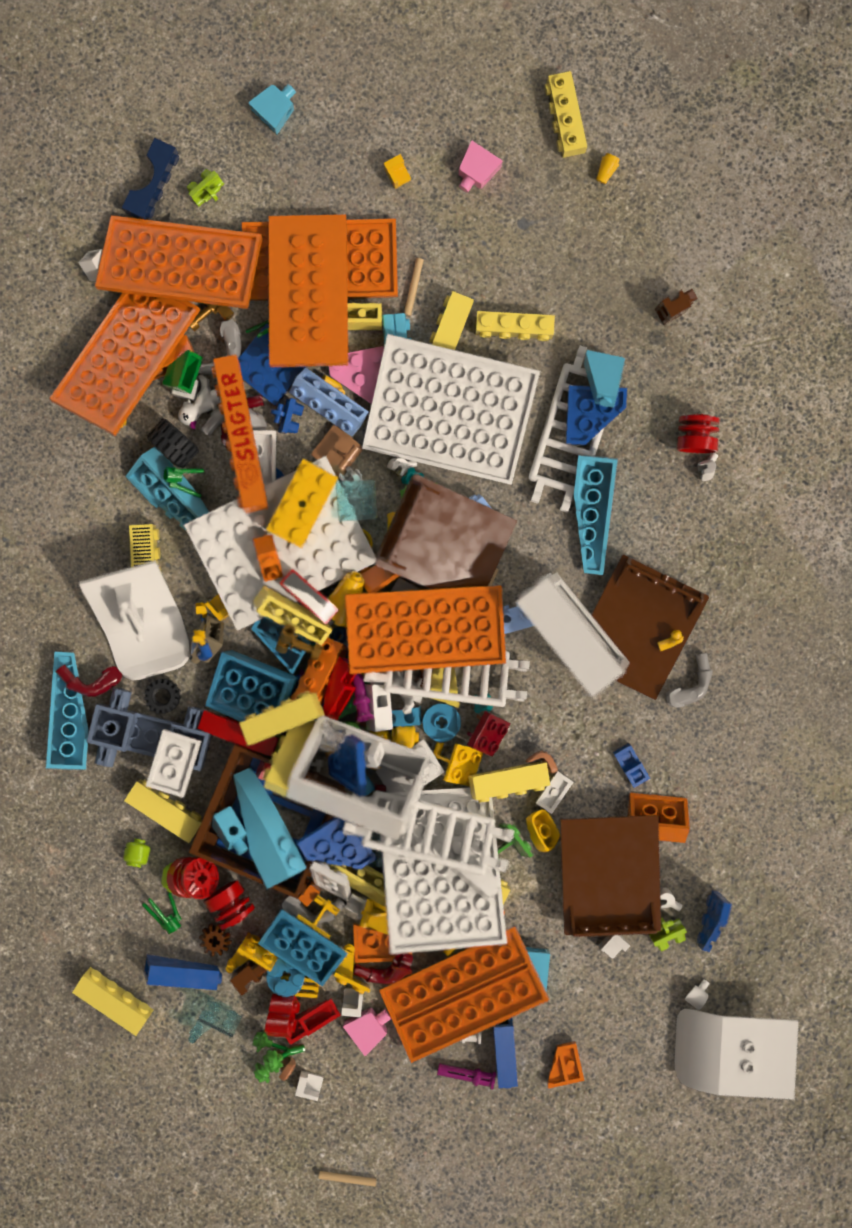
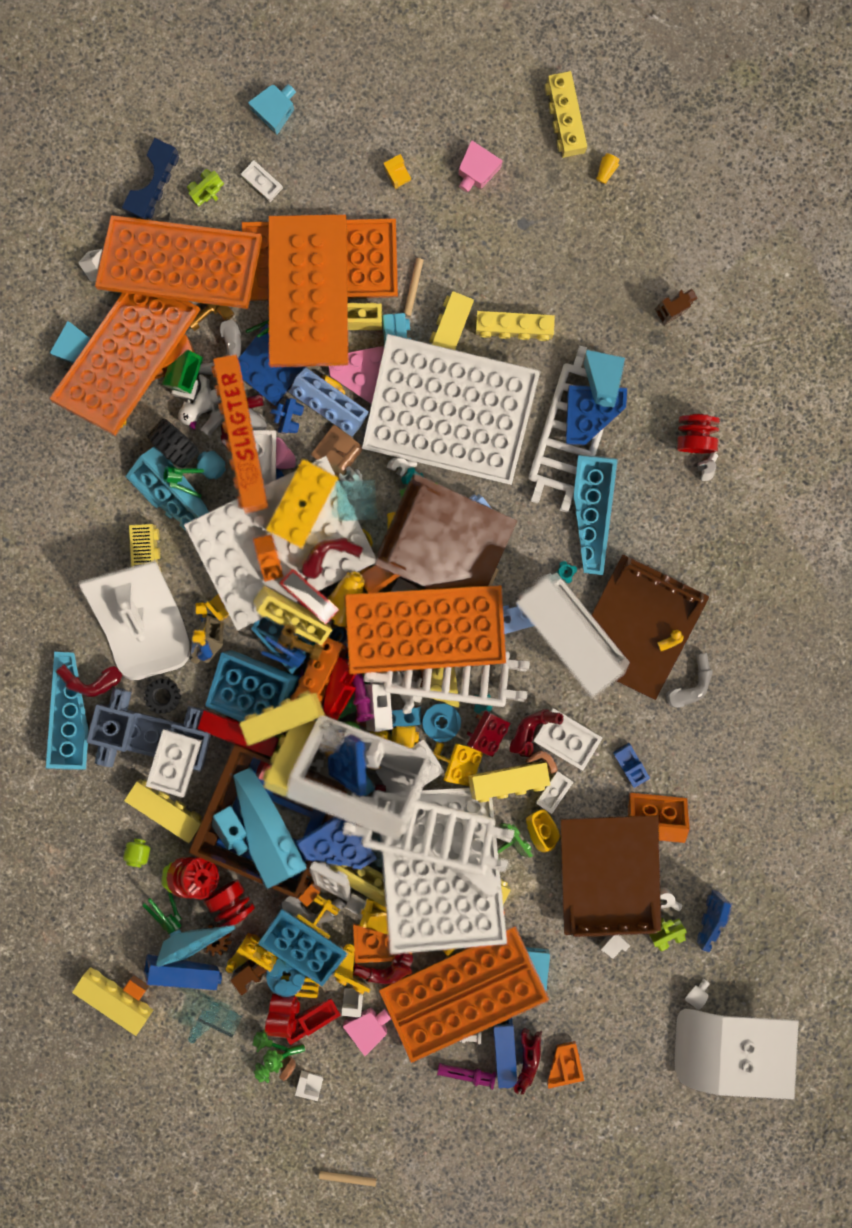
(69, 343): none -> medium azure torso
(136, 987): none -> orange piece
(185, 944): none -> medium azure wedge
(212, 464): none -> medium azure head
(261, 181): none -> white plate
(284, 457): none -> bright pink tile
(294, 657): none -> blue plant
(313, 564): none -> dark red piece
(523, 737): none -> dark red piece
(531, 1060): none -> dark red piece
(568, 741): none -> white plate
(571, 570): none -> teal plate

